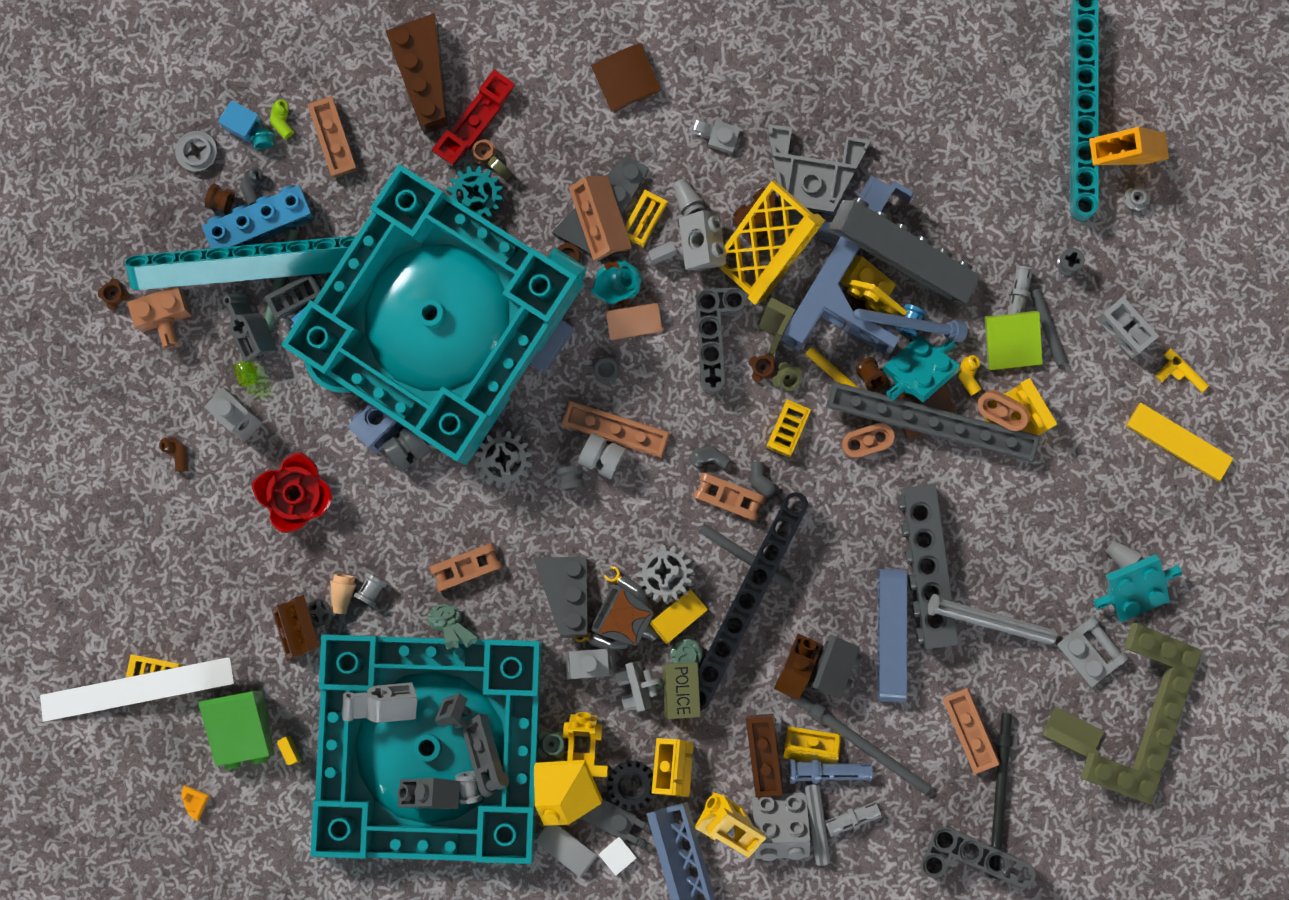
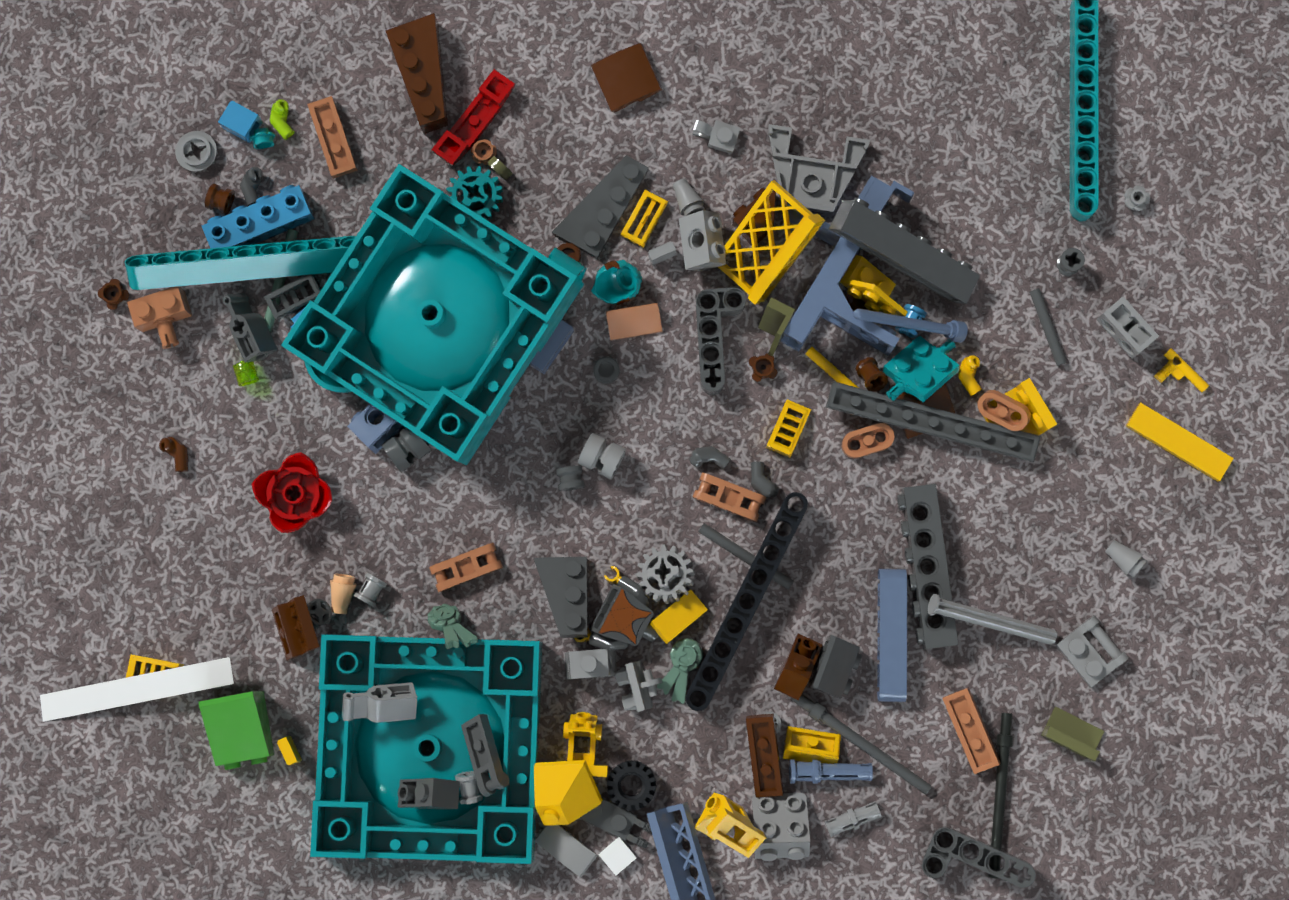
(194, 801): light orange tile -> none
(232, 414): light grey torso -> none
(451, 711): dark grey tile -> none
(491, 462): light grey gear -> none
(557, 739): sand green plate -> none
(599, 216): nougat panel -> none
(615, 429): nougat tile -> none
(672, 767): yellow brick -> none
(681, 690): olive panel -> none
(793, 380): olive plate -> none
(817, 824): light grey axle -> none
(1013, 340): lime tile -> none
(1020, 289): light grey pin -> none
(1129, 147): light orange slope -> none
(1137, 588): teal plate -> none
(1144, 777): olive plate -> none

